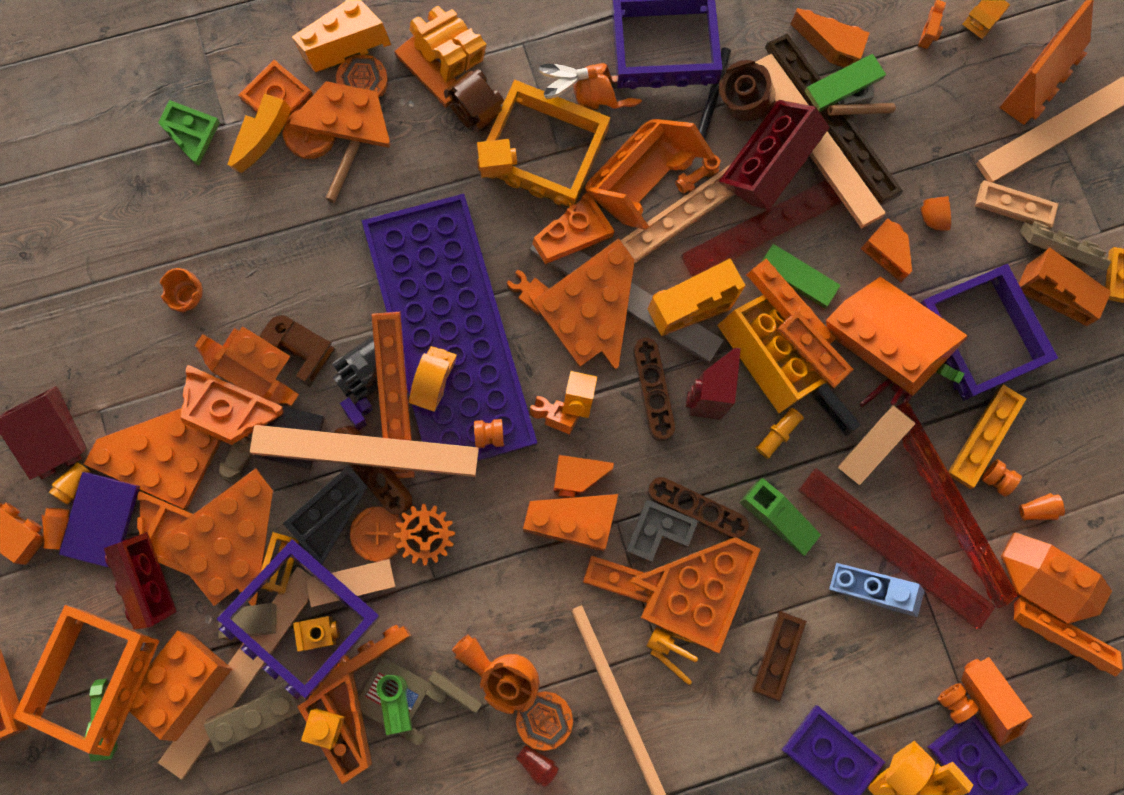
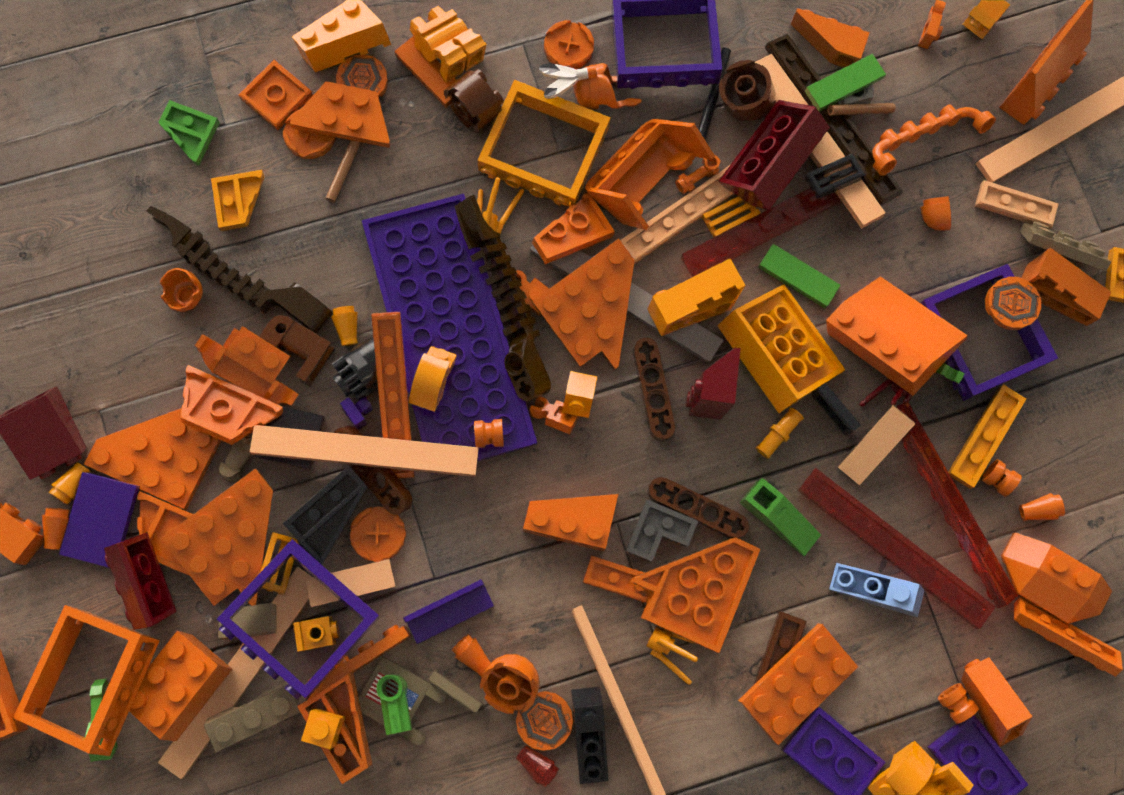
(195, 250): none -> dark brown piece
(236, 198): none -> light orange wing
(259, 132): light orange slope -> none
(346, 324): none -> light orange cone
(424, 522): orange gear -> none
(449, 611): none -> dark purple panel
(490, 217): none -> light orange plant
(496, 158): light orange brick -> none
(523, 359): none -> dark brown piece
(569, 44): none -> orange tile
(578, 475): orange slope -> none
(590, 735): none -> black slope
(724, 207): none -> light orange tile
(784, 297): orange plate -> none
(798, 683): none -> orange plate
(815, 349): orange tile -> none
(816, 185): none -> black tile
(890, 249): orange slope -> none
(929, 124): none -> orange bar
(1013, 303): none -> orange tile

